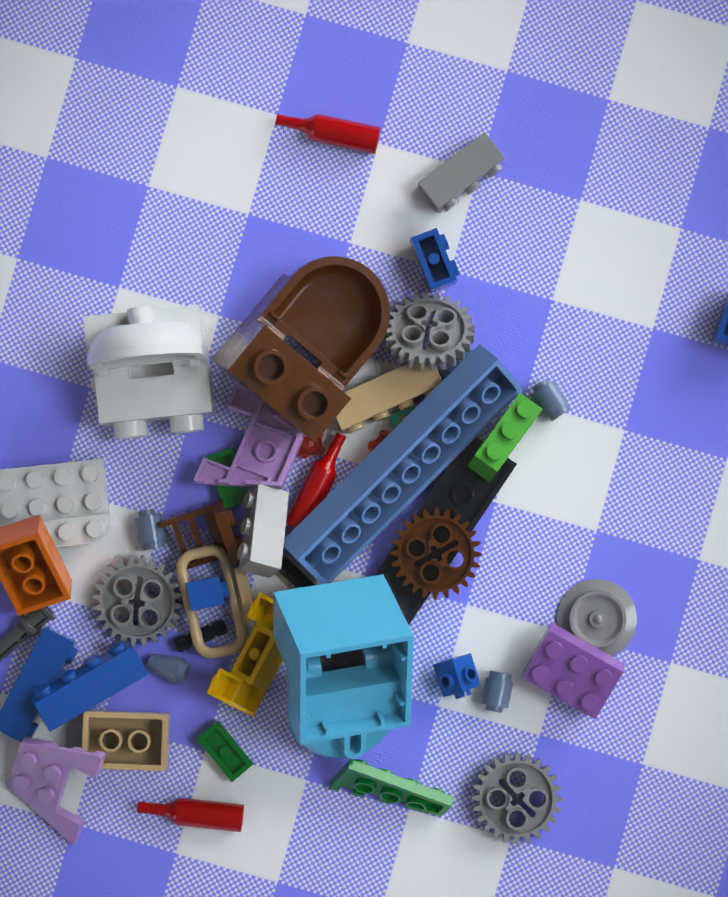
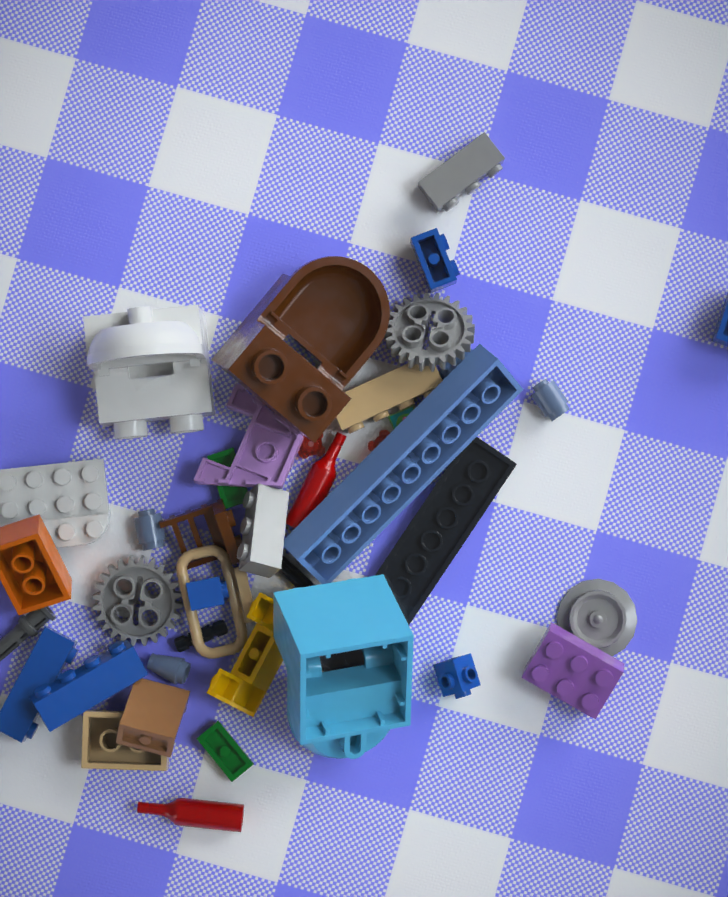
(41, 779): lavender wing -> none
(152, 717): none -> medium nougat panel
(335, 131): red piece -> none
(390, 788): green wing -> none
(448, 576): reddish brown gear -> none
(497, 691): sand blue brick -> none
(498, 815): light grey gear -> none
(504, 437): bright green brick -> none

